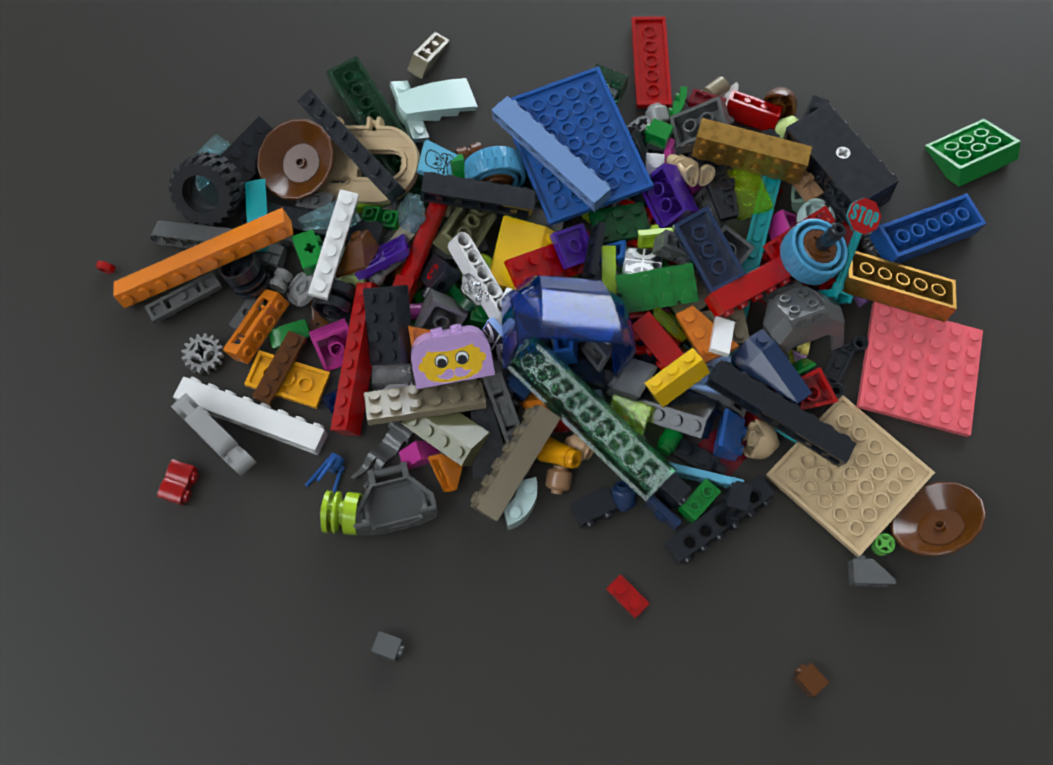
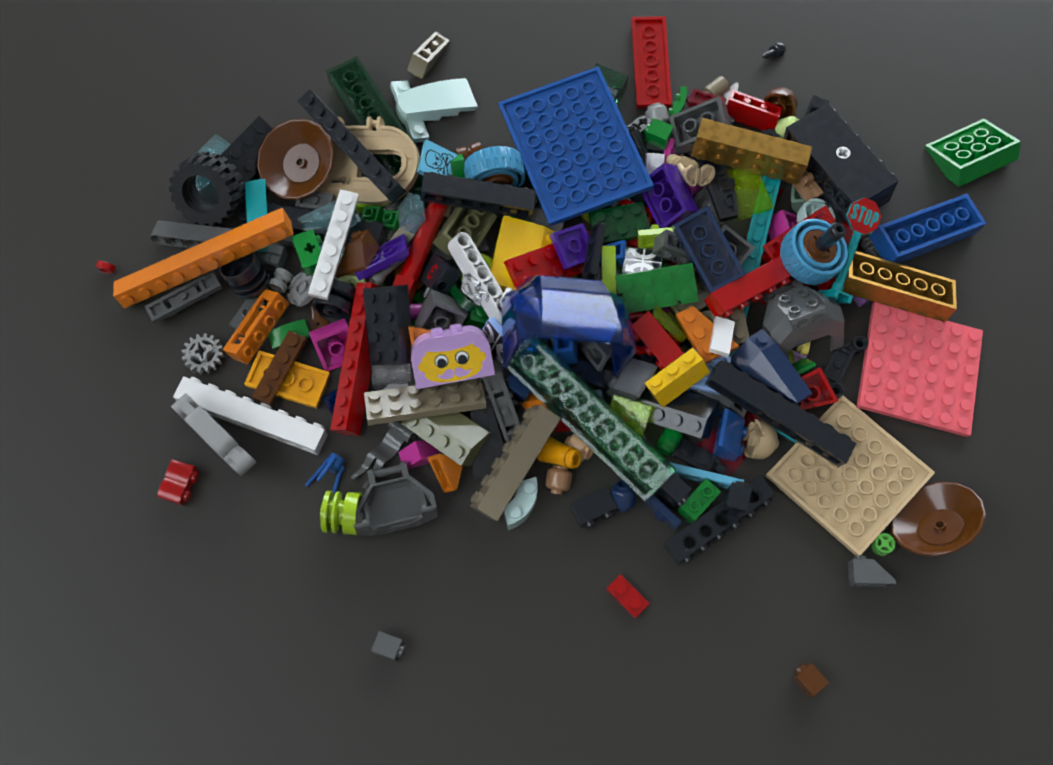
(551, 153): medium blue brick -> none
(774, 51): none -> black bar

